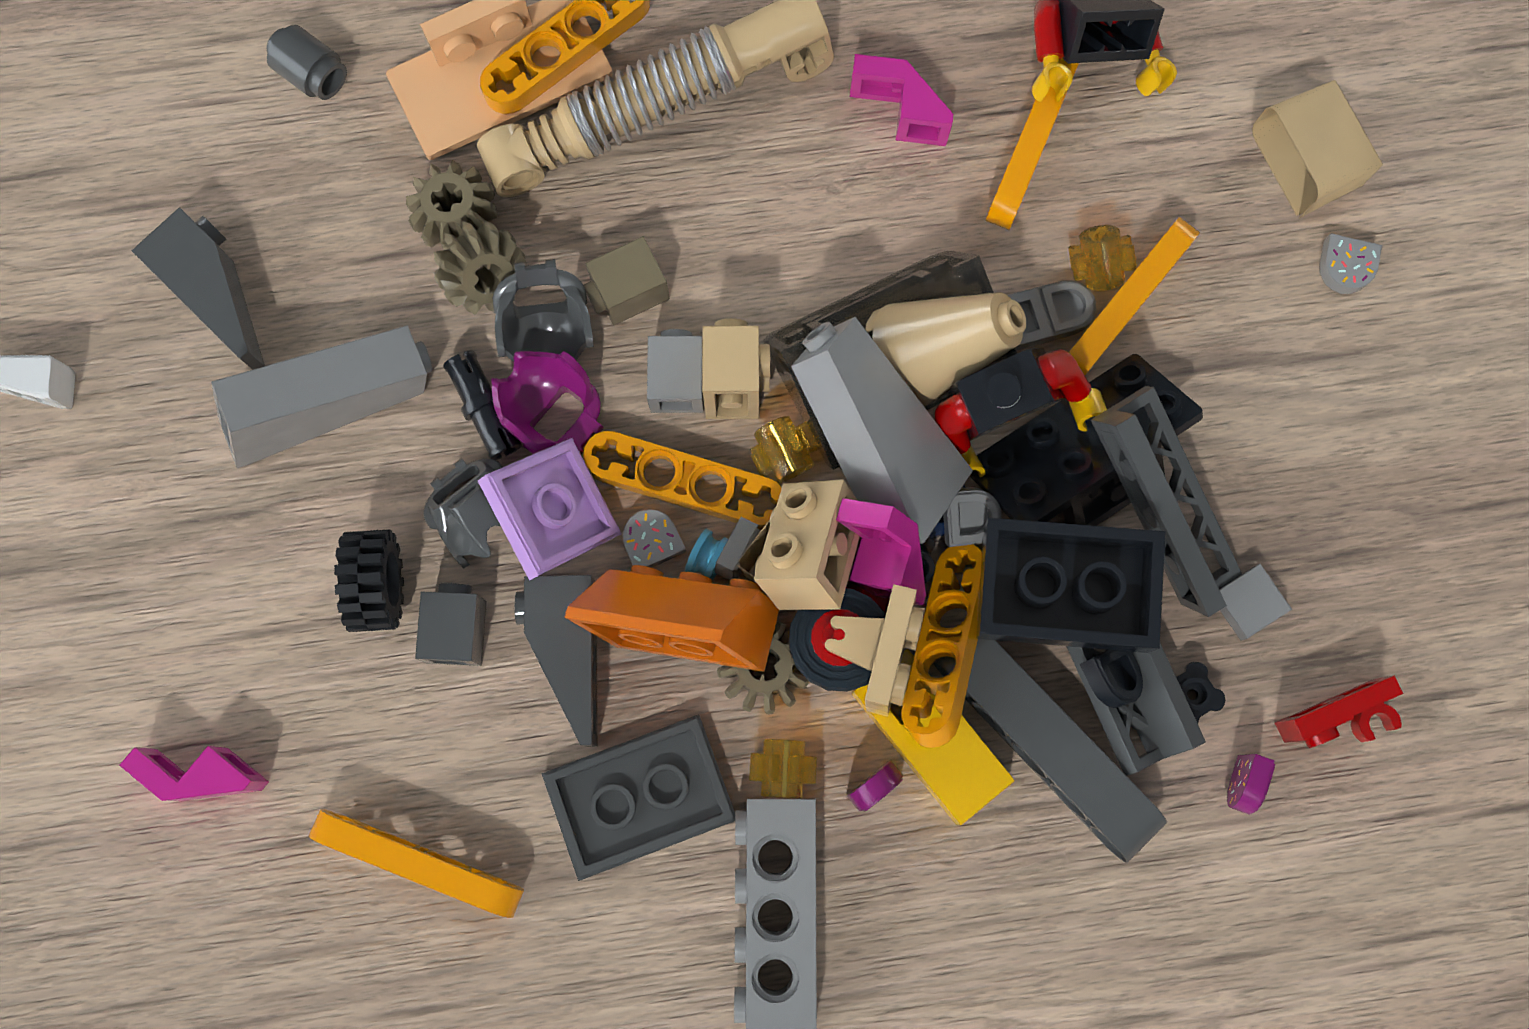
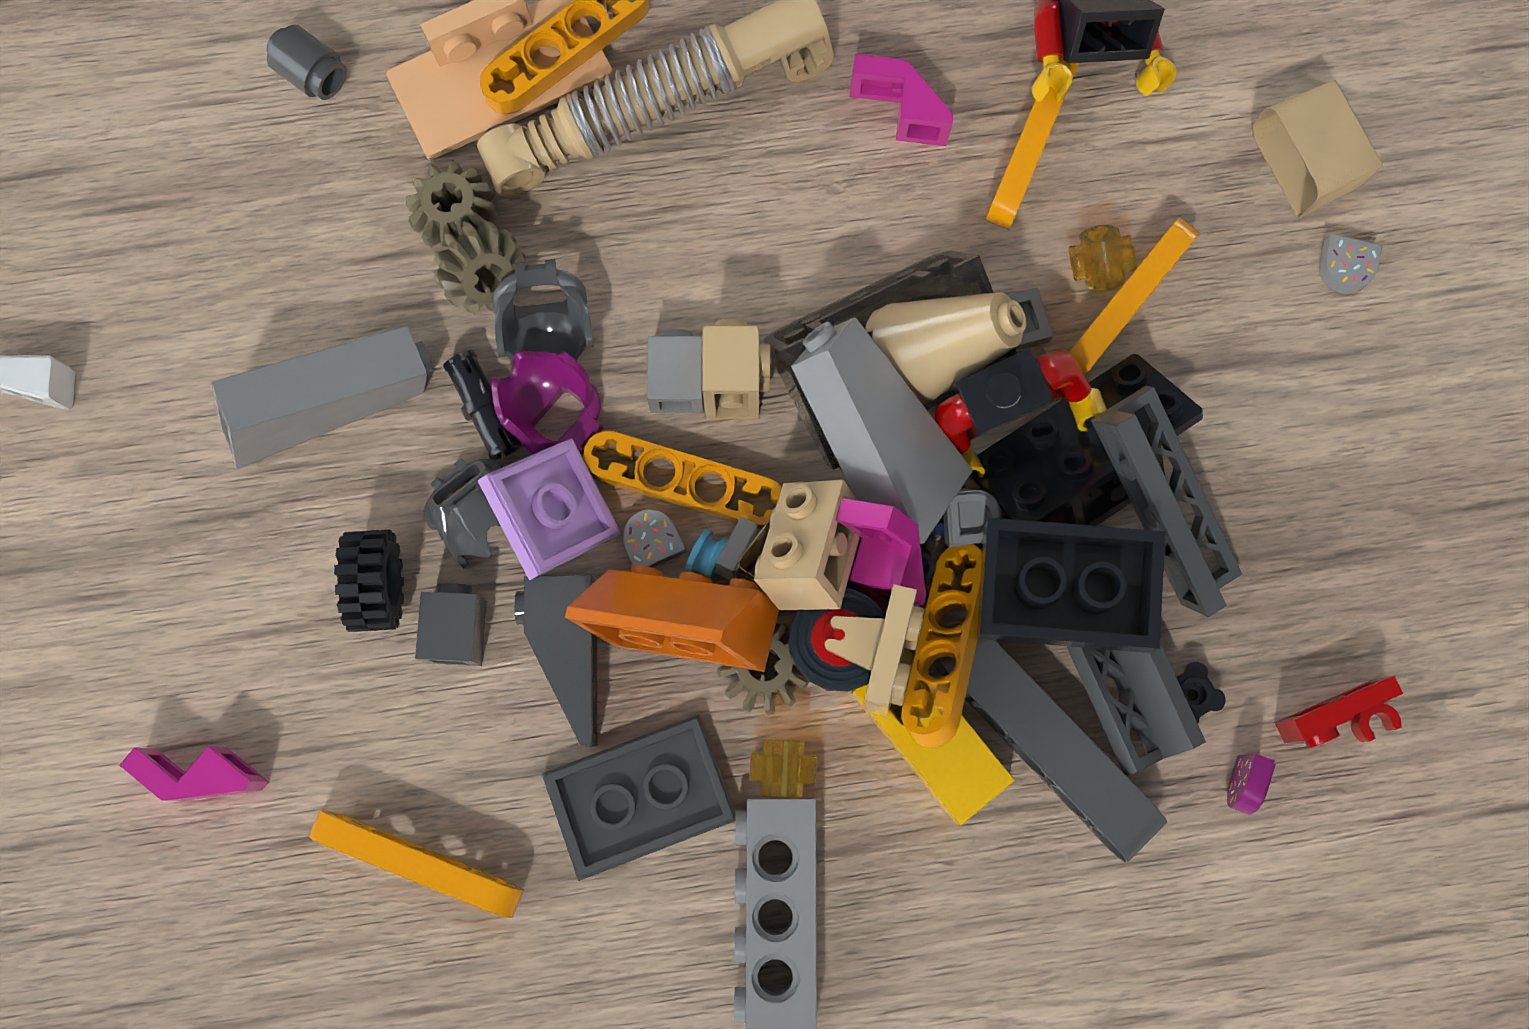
(203, 278): dark grey slope -> none
(626, 281): dark tan brick -> none
(783, 449): clear yellow gear -> none
(876, 786): magenta tile -> none
(1068, 307): light grey tile -> none
(1114, 677): black tile -> none
(1252, 602): light grey tile -> none

